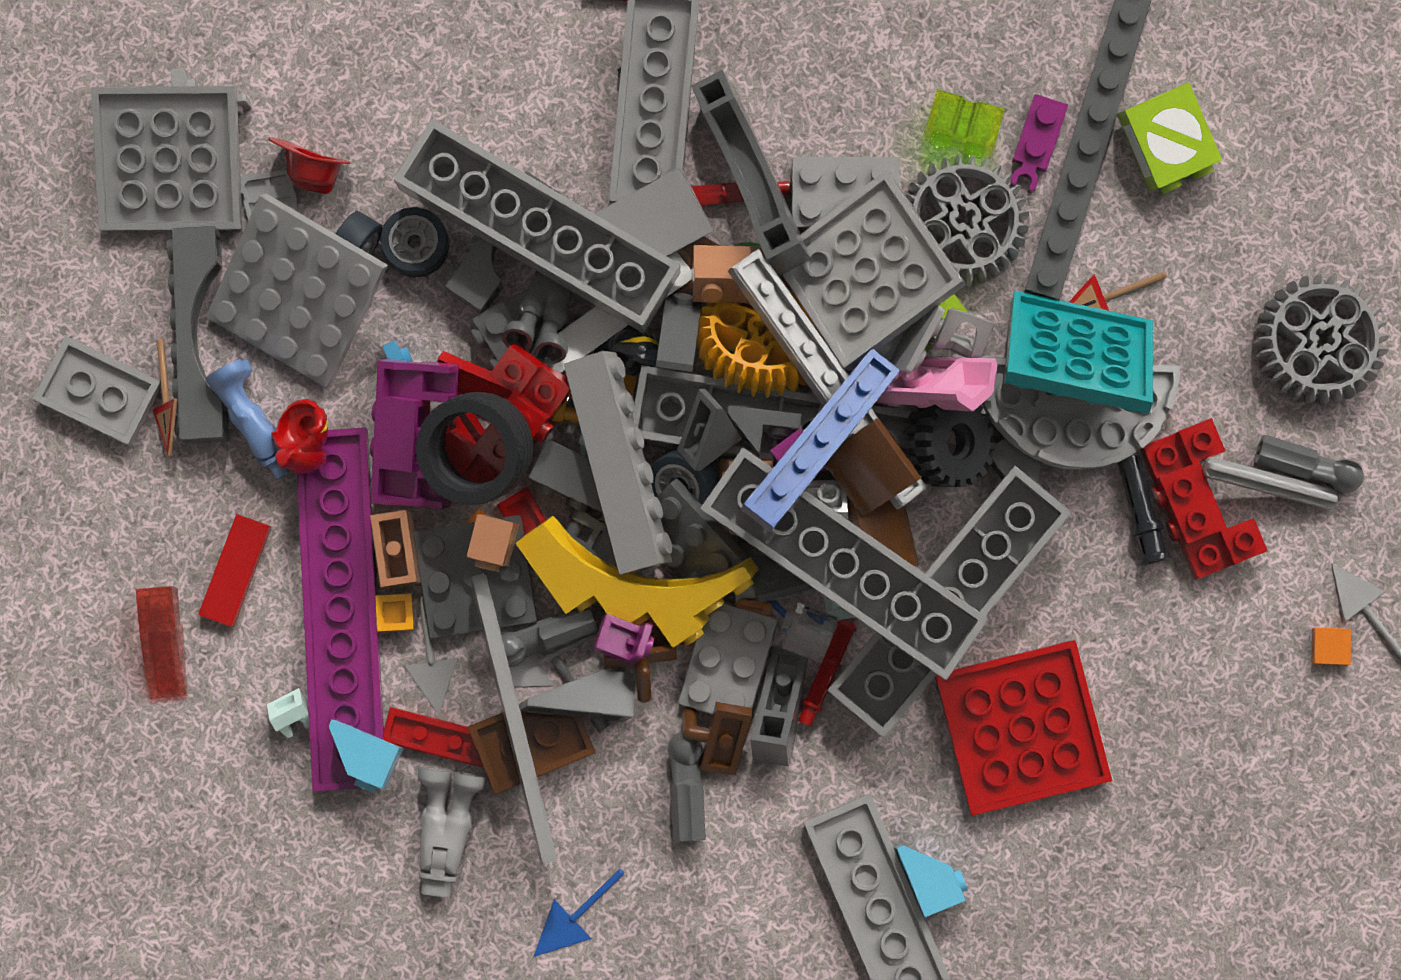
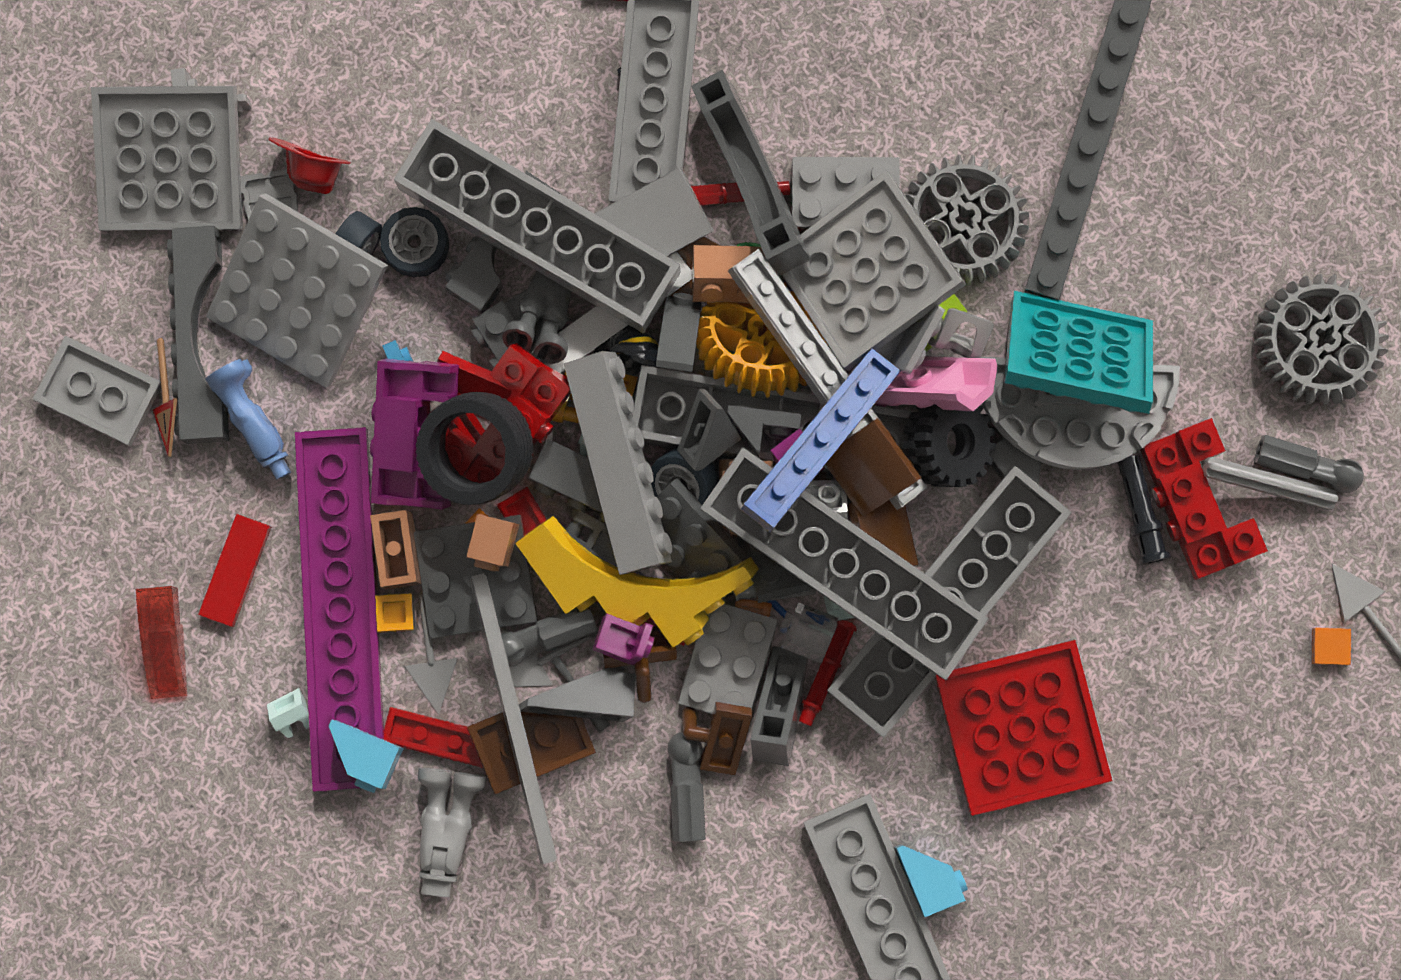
(301, 436): red hair -> none
(562, 929): blue piece -> none
(963, 124): clear neon green brick -> none
(1038, 138): magenta plate -> none
(1092, 296): medium nougat piece -> none
(1170, 138): lime brick -> none

